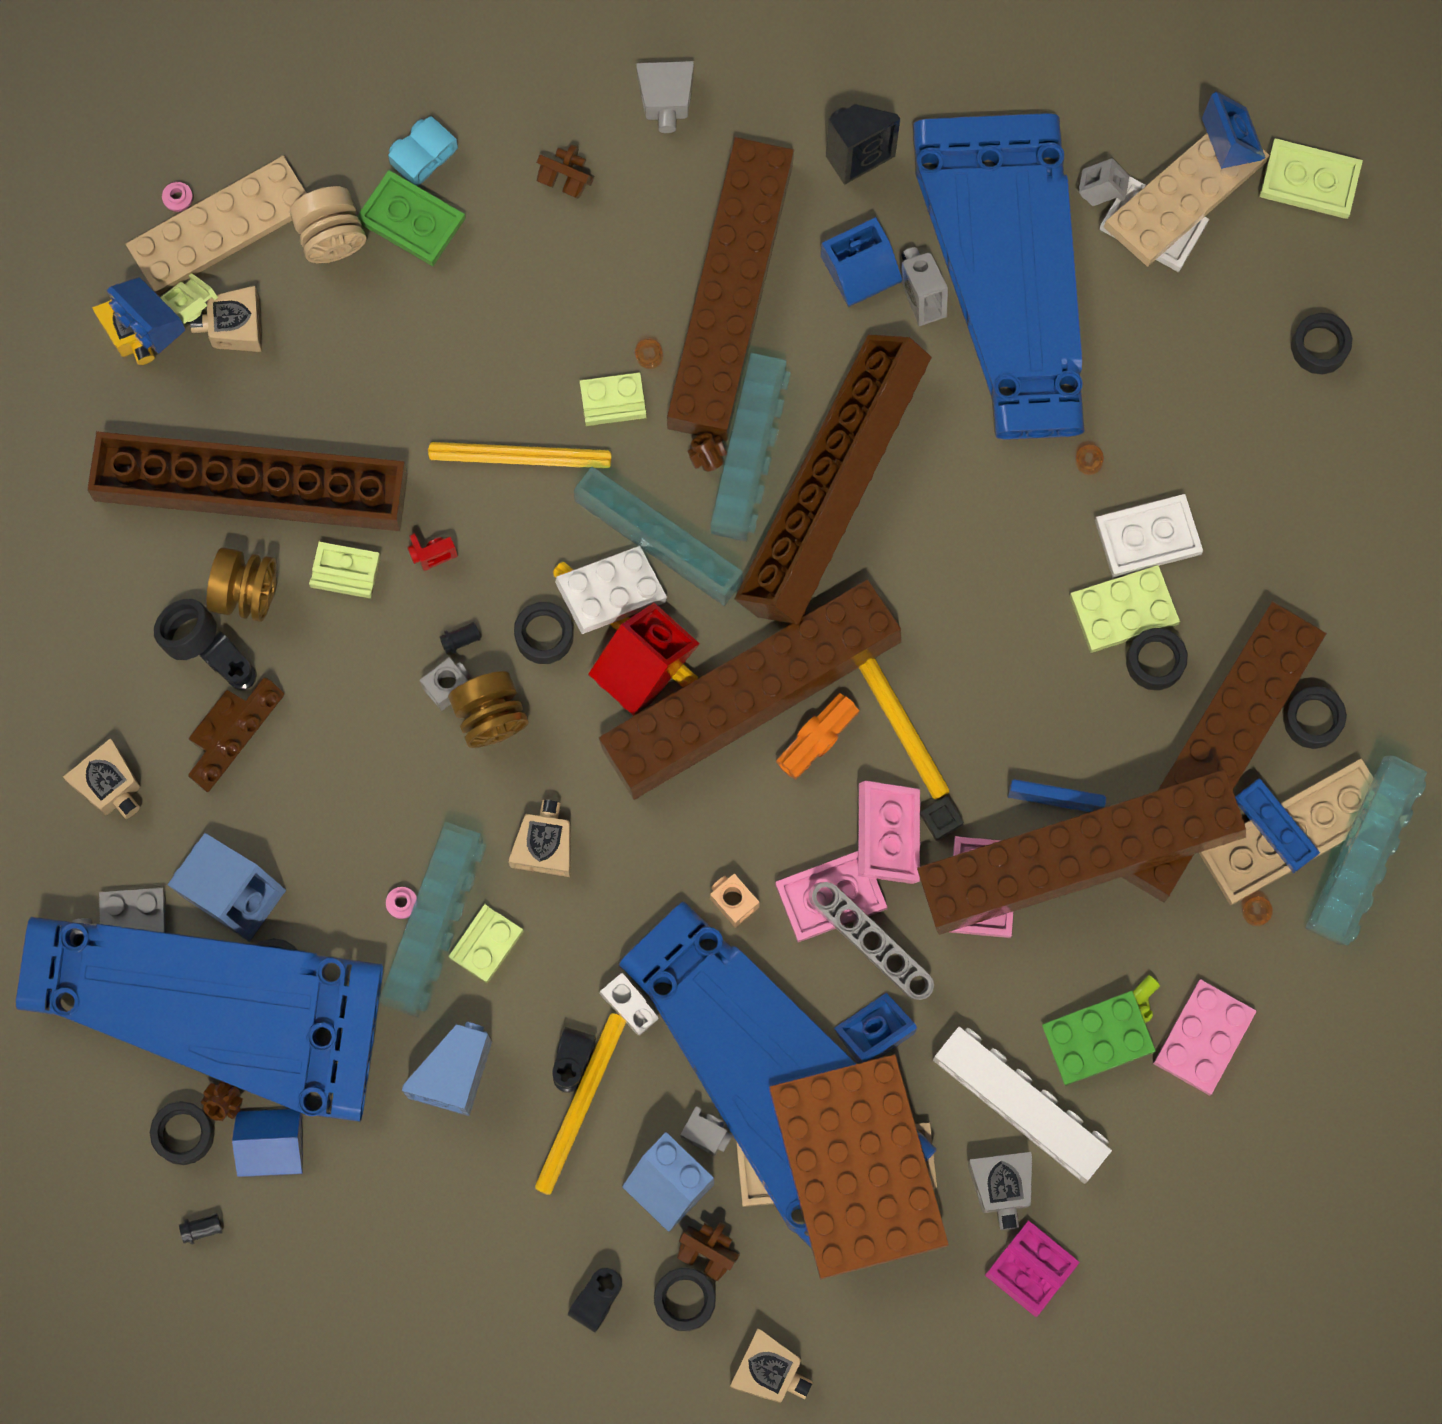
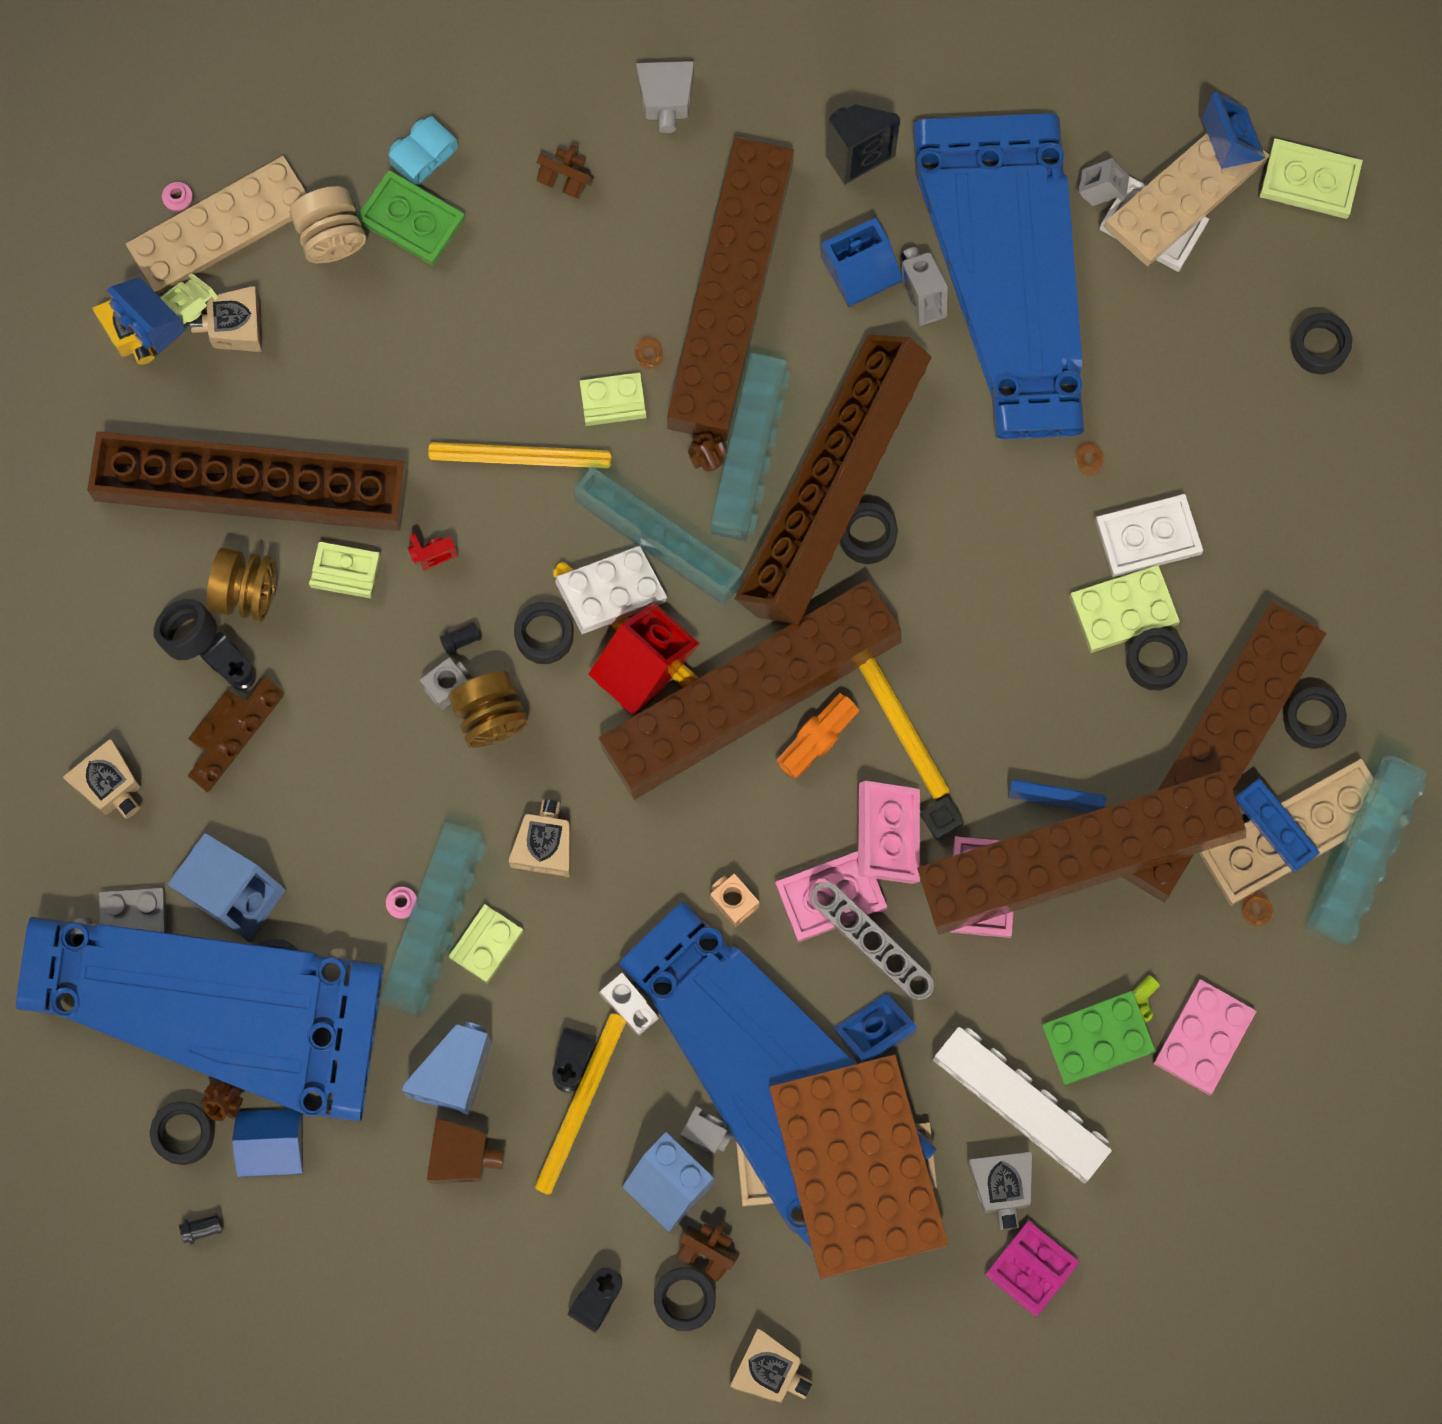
(460, 1154): none -> reddish brown torso
(876, 555): none -> black tyre

